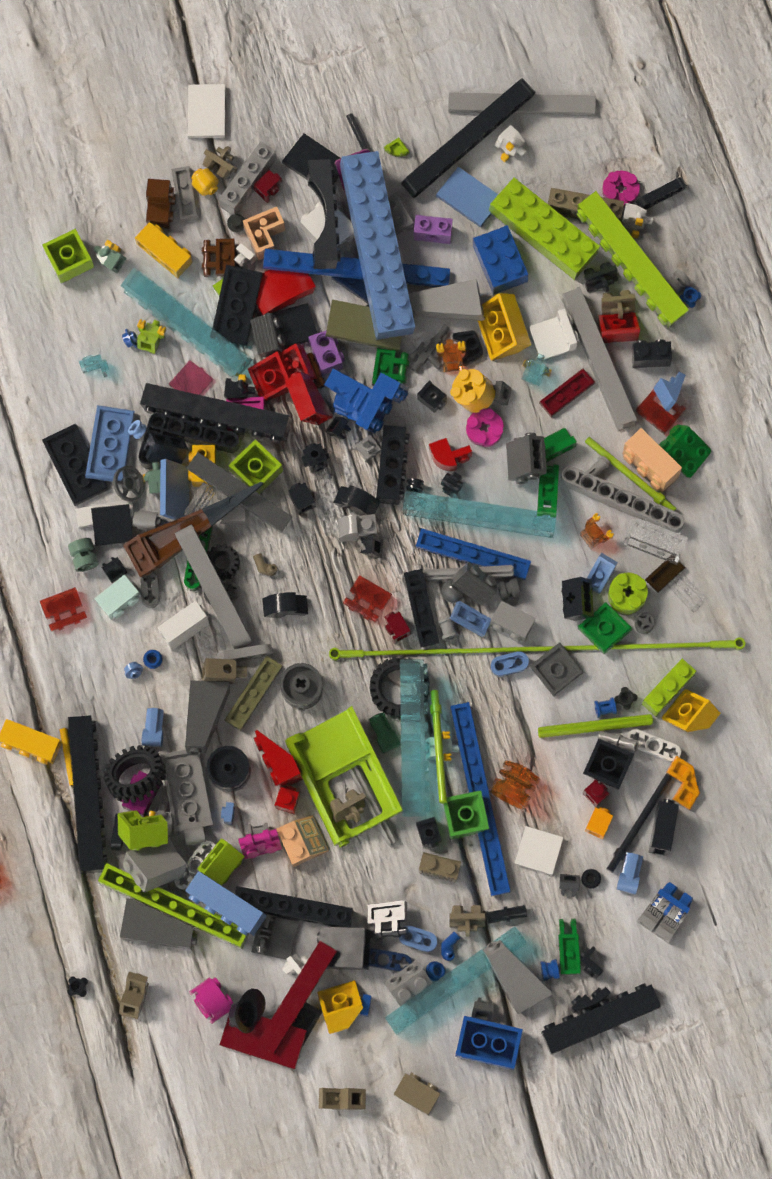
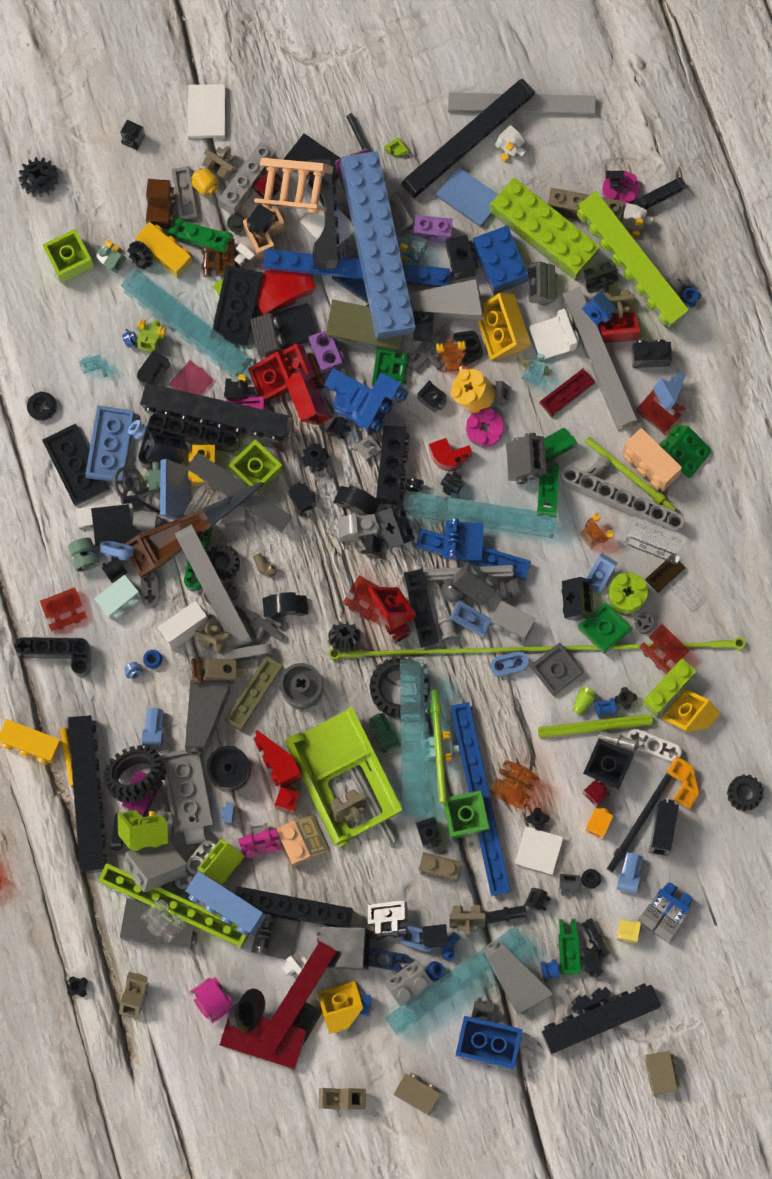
(38, 170): none -> black gear
(38, 399): none -> black gear
(52, 651): none -> black beam
(117, 549): none -> medium blue plate
(132, 135): none -> black brick
(137, 498): none -> black plant
(144, 252): none -> black gear
(151, 368): none -> black leg
(161, 921): none -> clear cylinder
(197, 673): none -> reddish brown axle
(200, 235): none -> green plate
(213, 636): none -> dark tan hips
(260, 220): none -> black brick
(260, 625): none -> dark grey piece
(303, 169): none -> light nougat fence
(344, 637): none -> black gear
(391, 606): none -> red slope
(394, 526): none -> black brick
(412, 247): none -> clear light blue piece
(423, 326): none -> black brick
(434, 936): none -> black brick
(461, 246): none -> black brick
(463, 540): none -> blue hinge
(536, 899): none -> black tile
(538, 825): none -> black plate
(542, 283): none -> dark grey brick
(584, 700): none -> lime cone
(596, 938): none -> black pin
(599, 308): none -> blue brick
(614, 176): none -> black tile
(628, 931): none -> light yellow panel
(661, 1072): none -> dark tan brick
(667, 644): none -> clear red plate
(745, 781): none -> black tyre

